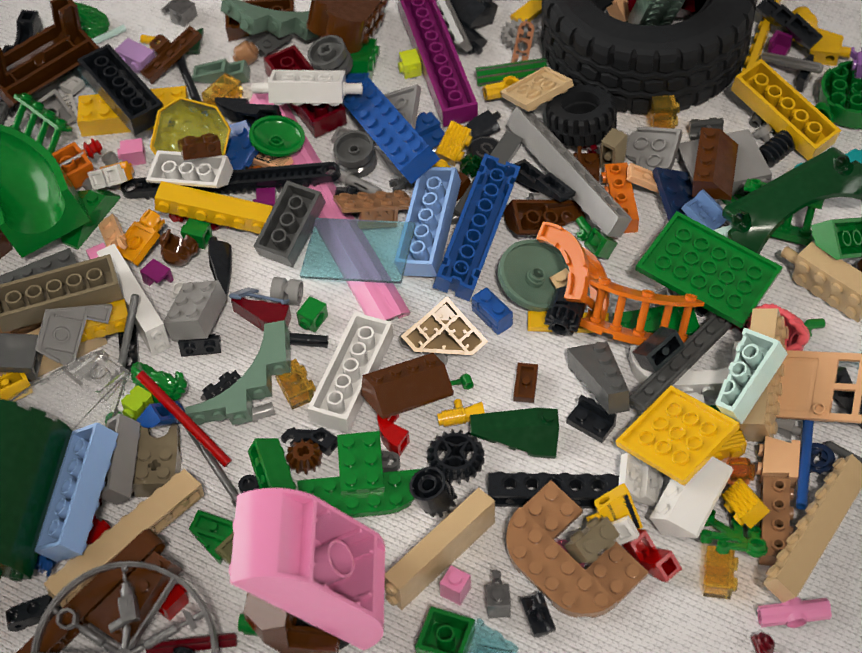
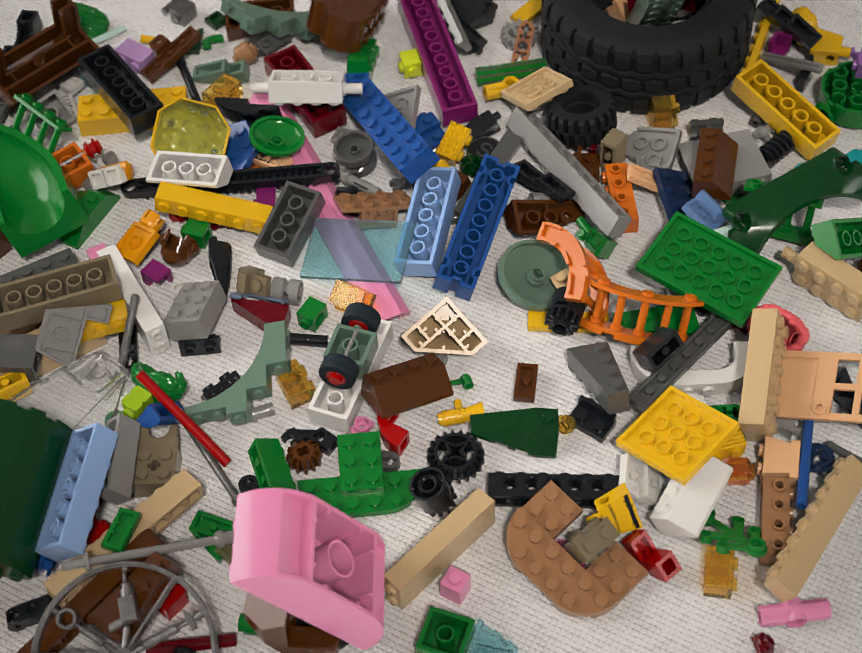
(112, 232): light nougat hinge -> none
(121, 530): none -> green plate
(132, 151): bright pink brick -> none
(199, 147): reddish brown plate -> none
(212, 39): none -> green arm
(215, 20): none -> dark green tile
(219, 539): none -> light grey bar
(253, 280): none -> dark tan brick
(330, 54): dark grey wheel -> none
(347, 292): none -> clear yellow brick
(351, 346): none -> brick
(361, 421): none -> bright pink plate
(492, 311): blue brick -> none
(498, 597): flat silver brick -> none
(537, 615): black hips -> none
(566, 424): none -> clear yellow plate
(626, 530): white plate -> none
(744, 503): yellow brick -> none
(749, 374): light aqua wedge -> none
(814, 324): green arm -> none

